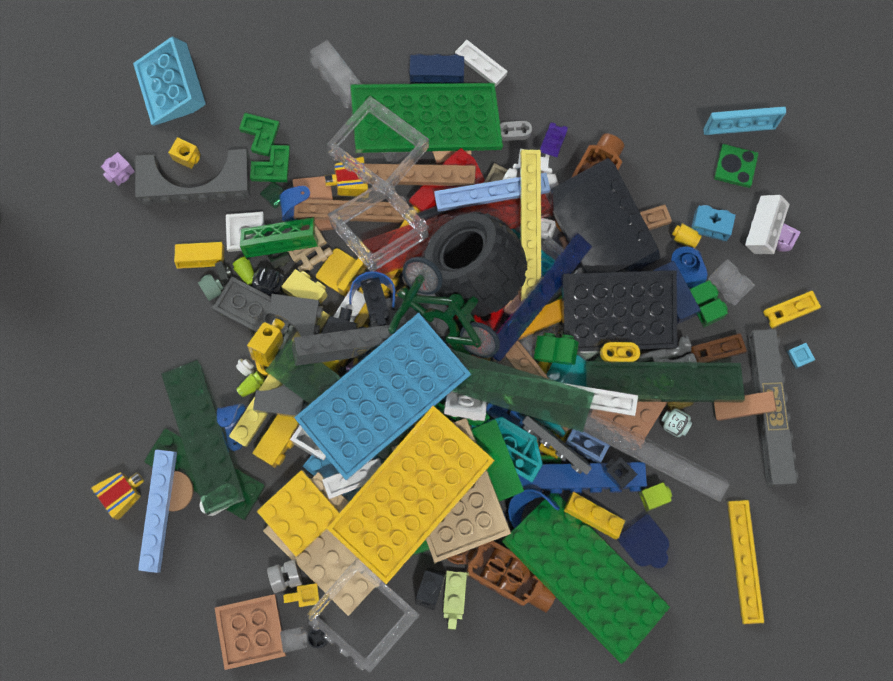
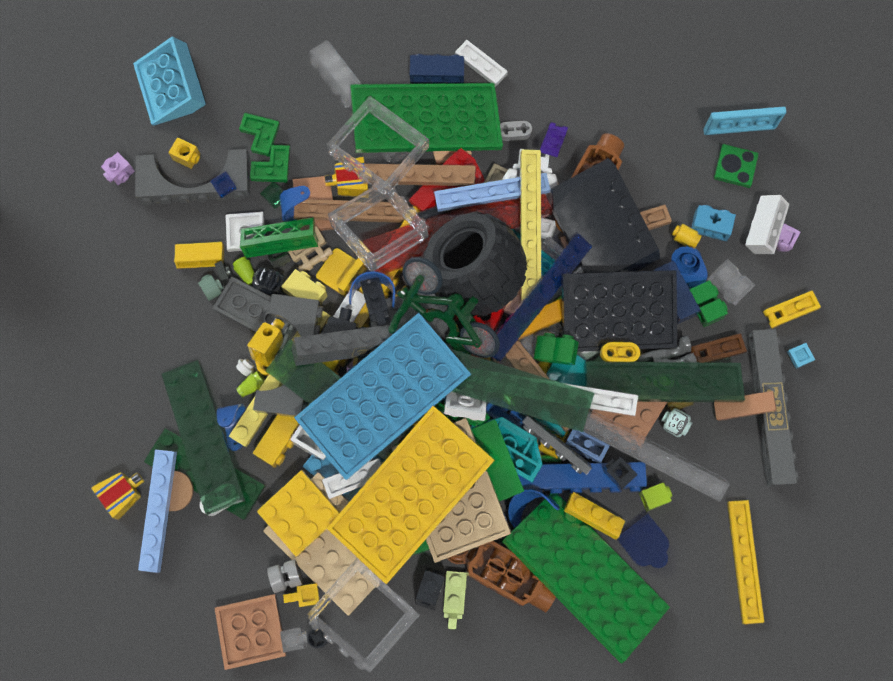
(223, 184): none -> clear blue plate

